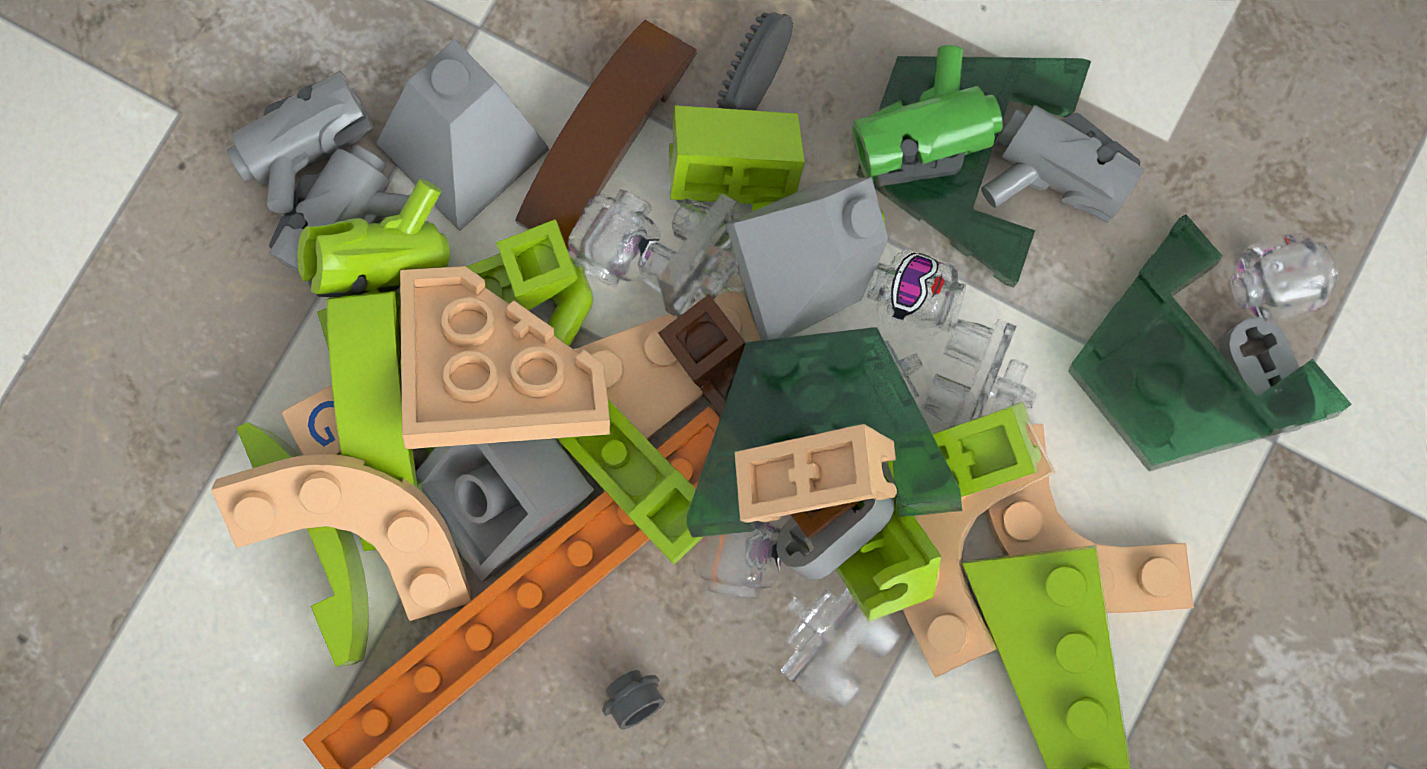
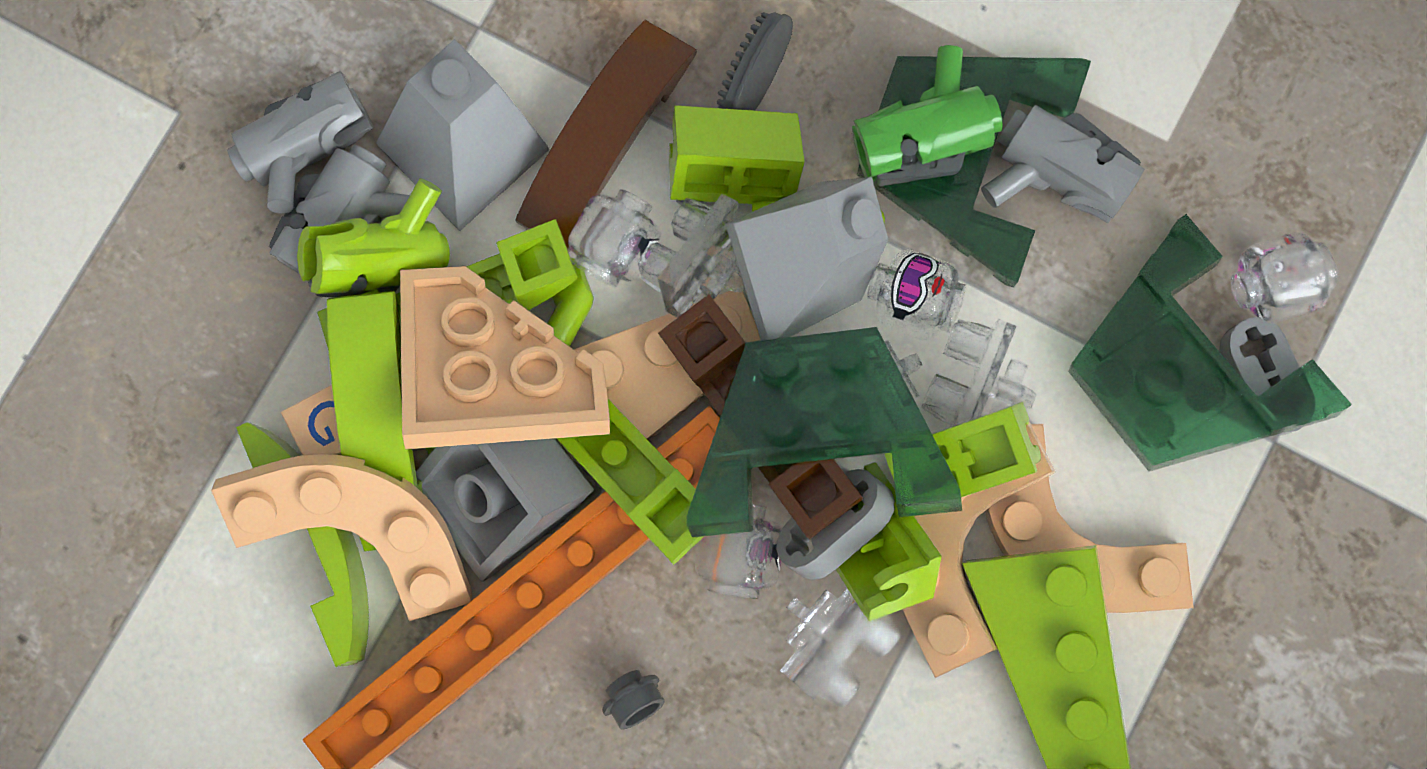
(813, 473): light nougat hinge -> none

